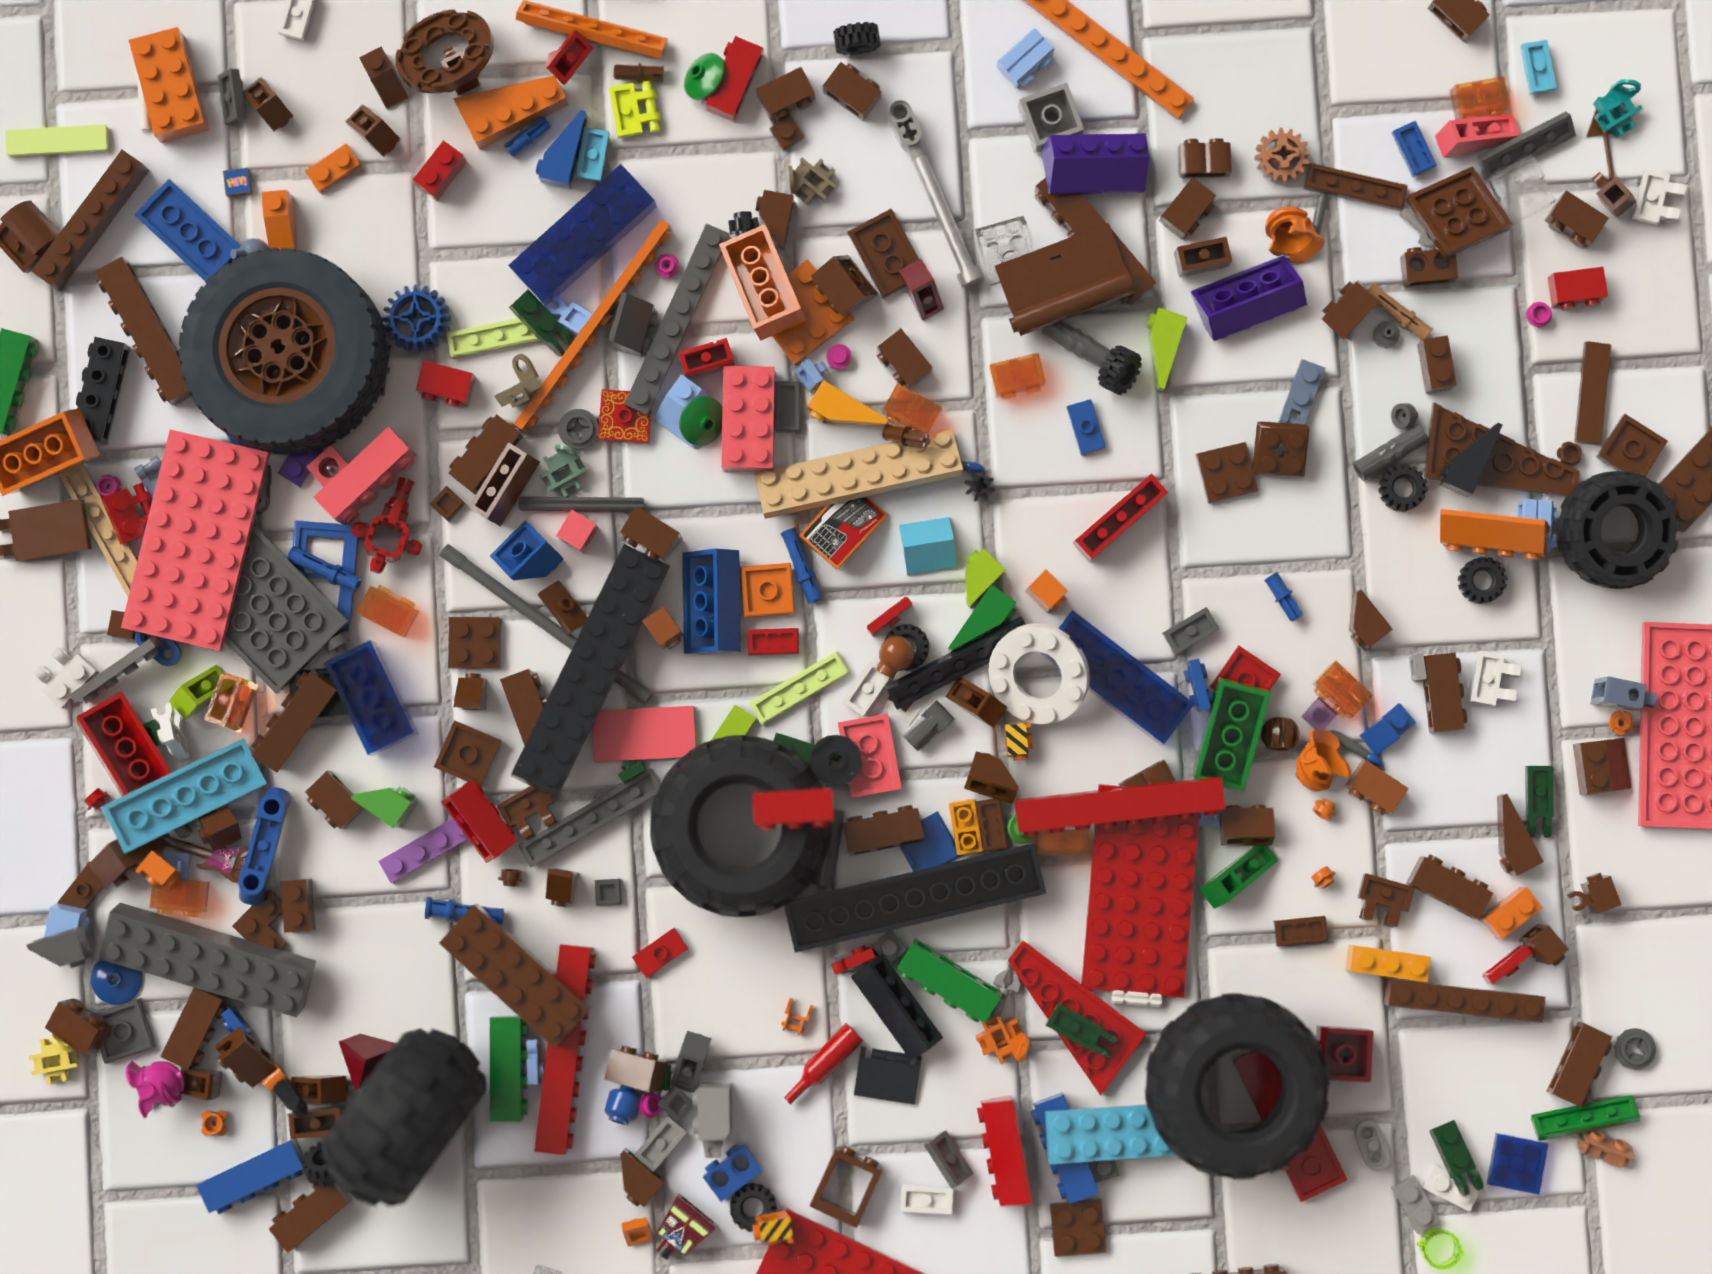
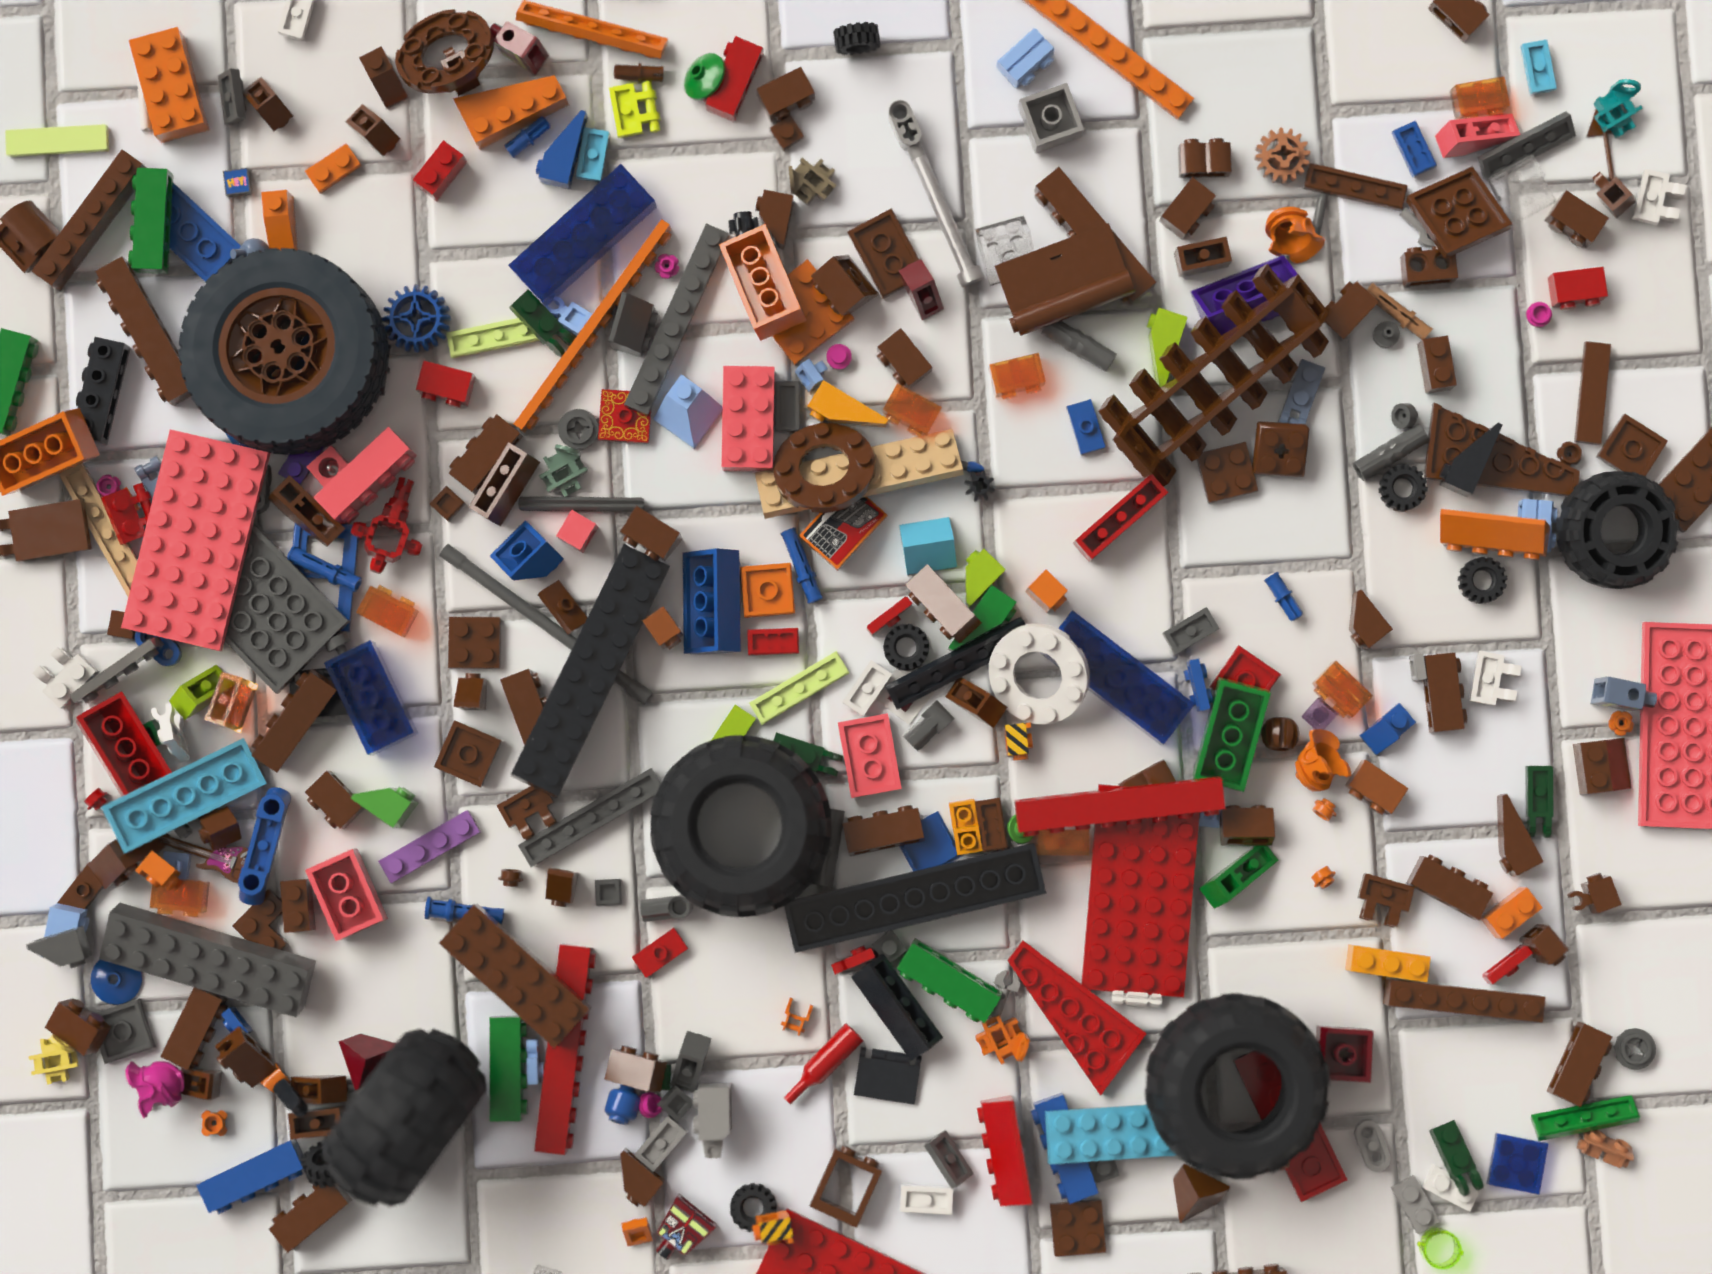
(151, 220): none -> green brick
(305, 511): none -> reddish brown slope
(346, 894): none -> coral brick
(479, 820): red brick -> none
(519, 46): none -> dark red torso
(527, 384): dark tan piece -> none
(568, 57): red slope -> none
(631, 770): dark green plate -> none
(643, 733): coral tile -> none
(663, 908): none -> dark grey piece
(694, 417): green dish -> none
(706, 359): red brick -> none
(736, 1176): blue brick -> none
(793, 808): red brick -> none
(833, 496): none -> reddish brown plate
(835, 745): black plate -> none
(852, 90): reddish brown brick -> none
(895, 655): dark orange piece -> none
(905, 436): reddish brown axle -> none
(942, 604): none -> brick
(991, 778): reddish brown slope -> none
(1079, 1029): dark green hinge -> none
(1096, 163): dark purple slope -> none
(1119, 370): black tyre -> none
(1196, 1191): none -> reddish brown slope
(1300, 930): reddish brown plate -> none
(1302, 316): none -> reddish brown piece
(1358, 749): dark grey piece -> none

